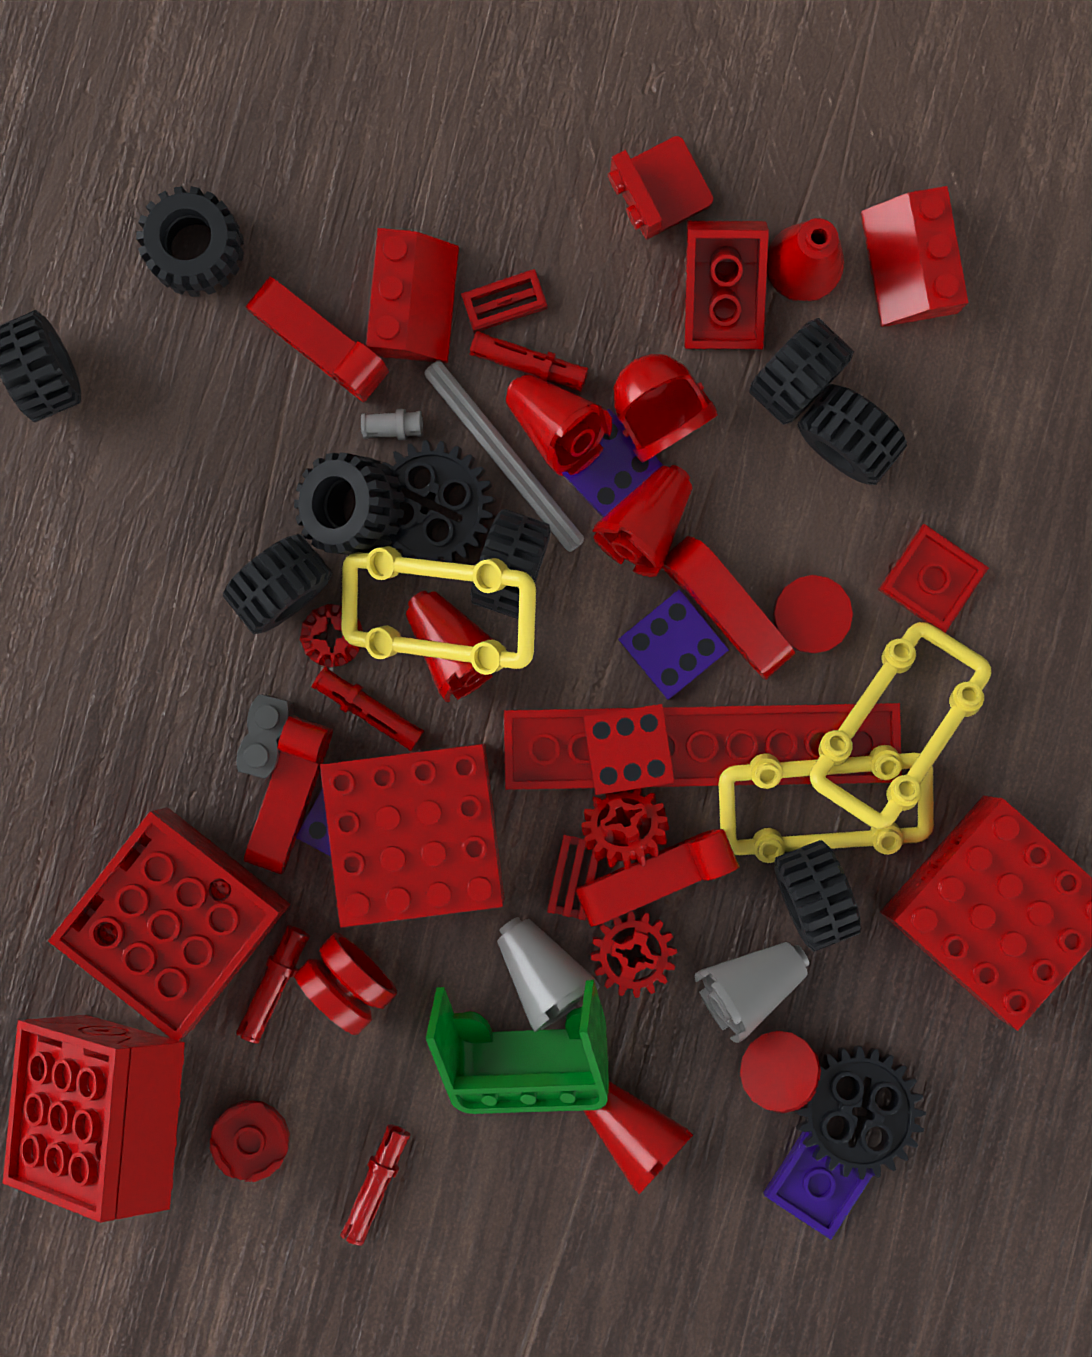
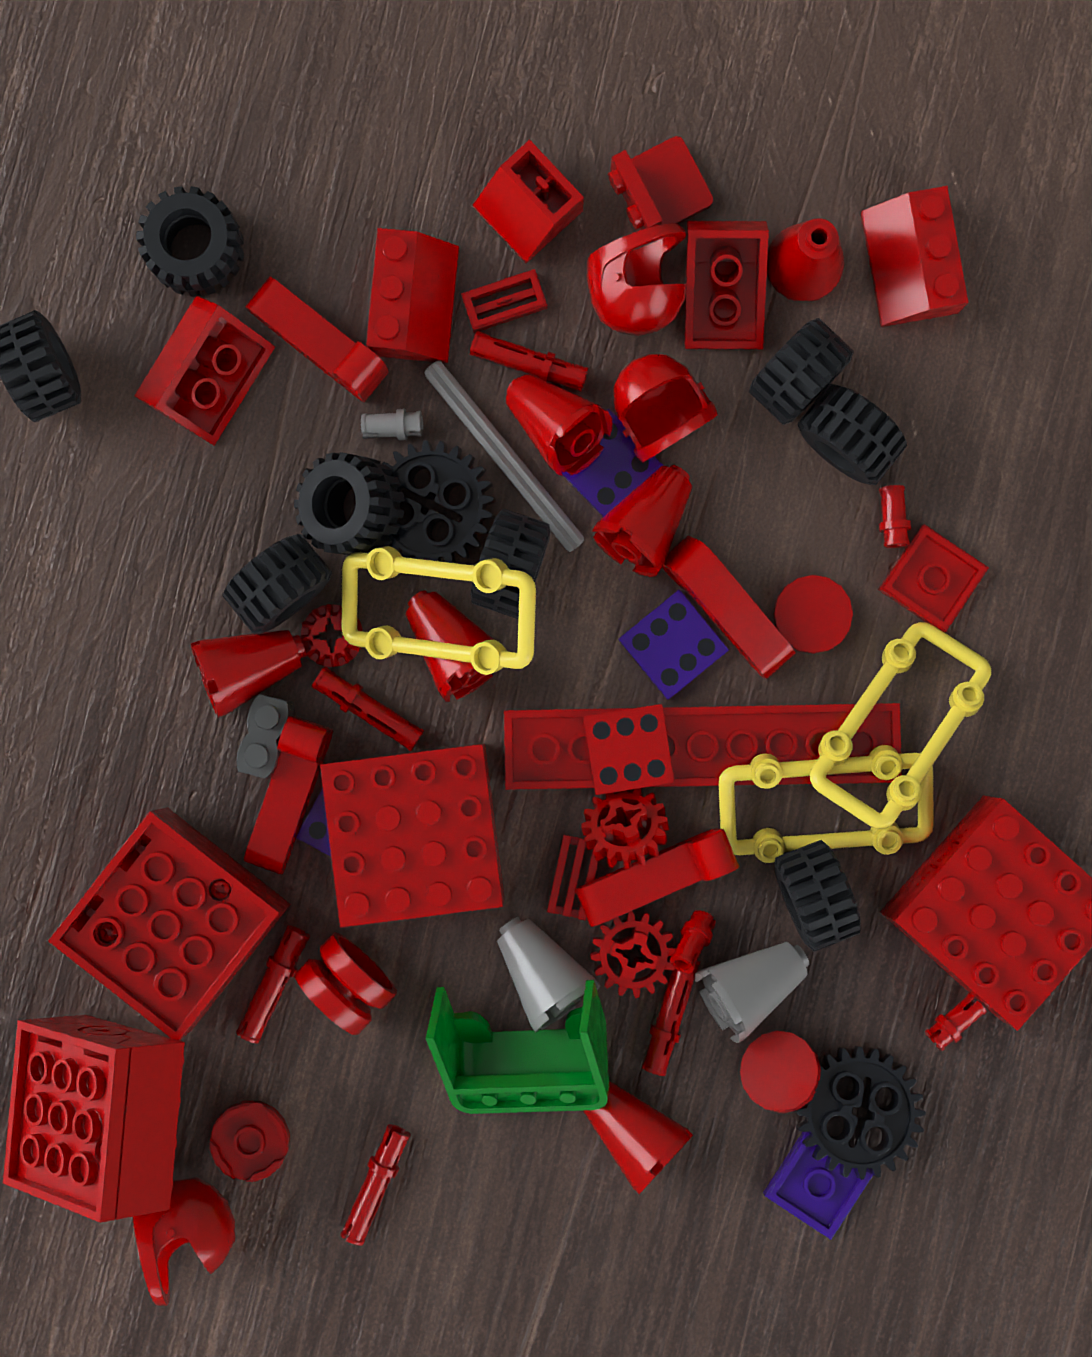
(195, 1217): none -> red piece
(205, 370): none -> red slope
(245, 665): none -> red cone
(528, 201): none -> red slope
(628, 283): none -> red piece
(668, 1022): none -> red pin
(695, 936): none -> red pin
(894, 524): none -> red pin
(955, 1022): none -> red pin

